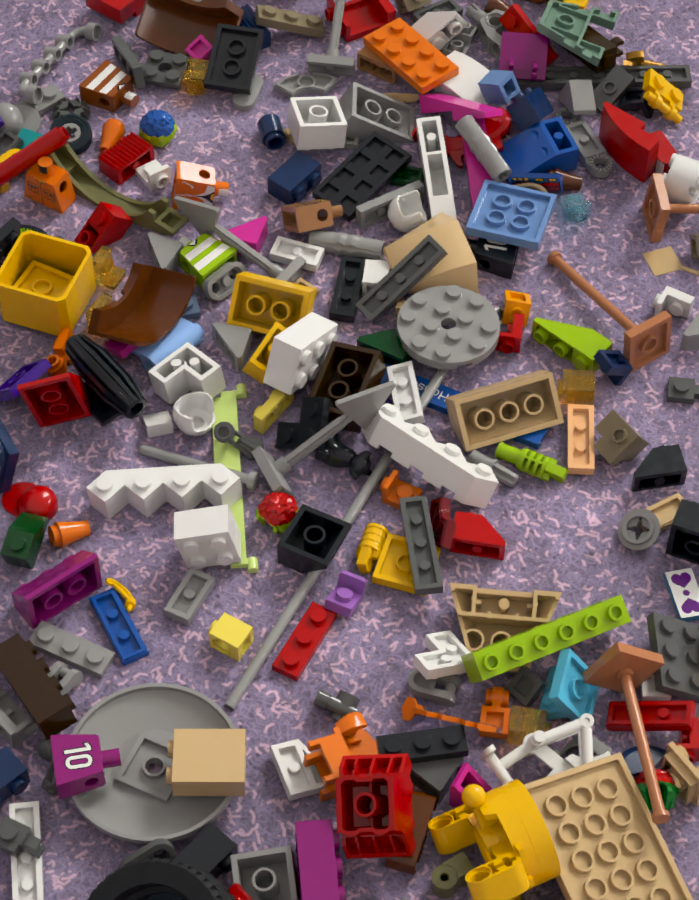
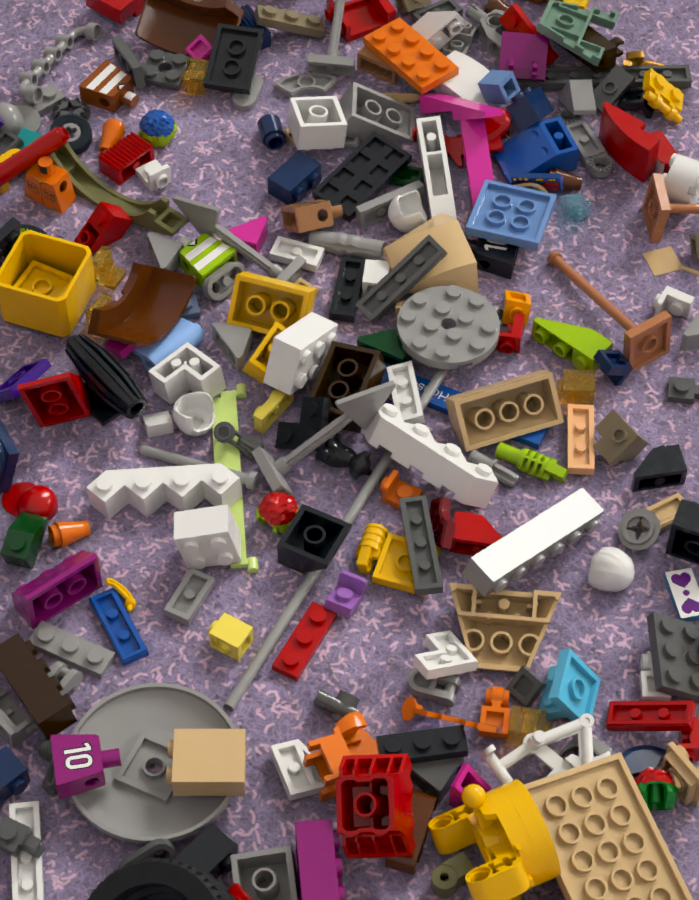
(60, 359): orange plate -> none
(196, 183): orange torso -> none
(483, 148): light grey axle -> none
(533, 542): none -> brick
(545, 639): lime brick -> none
(611, 570): none -> white hair
(624, 670): nougat tile -> none

